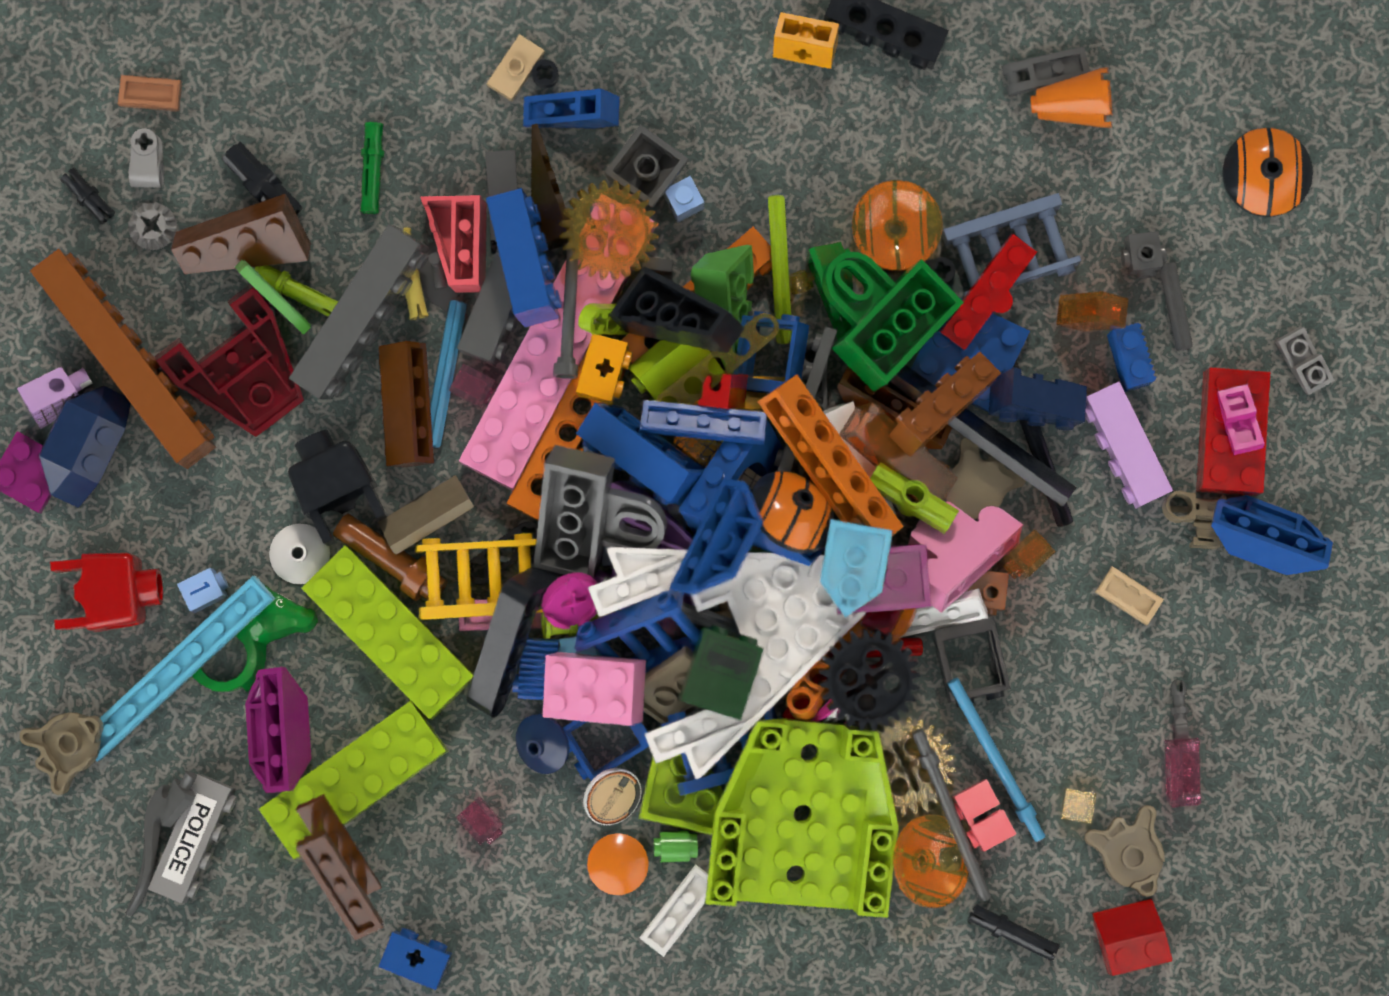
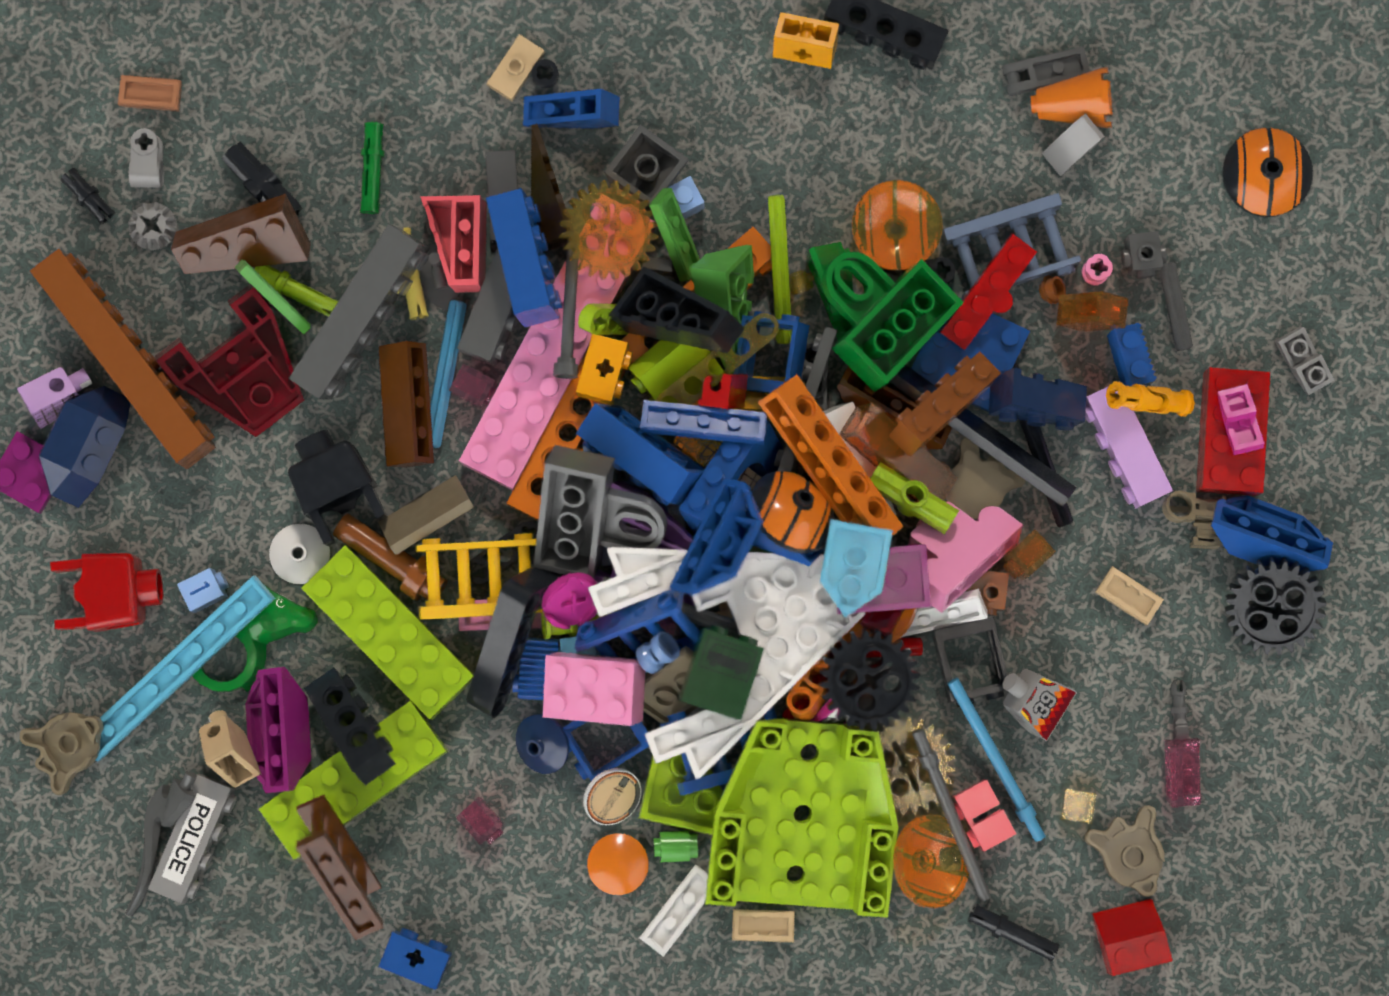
(225, 738): none -> tan torso
(350, 726): none -> black brick
(656, 653): none -> medium blue wheel
(674, 233): none -> bright green tile
(763, 925): none -> tan plate
(1036, 702): none -> light grey torso
(1051, 289): none -> dark orange plate
(1073, 144): none -> light grey slope
(1104, 265): none -> bright pink bush
(1150, 399): none -> light orange piece
(1269, 631): none -> black gear

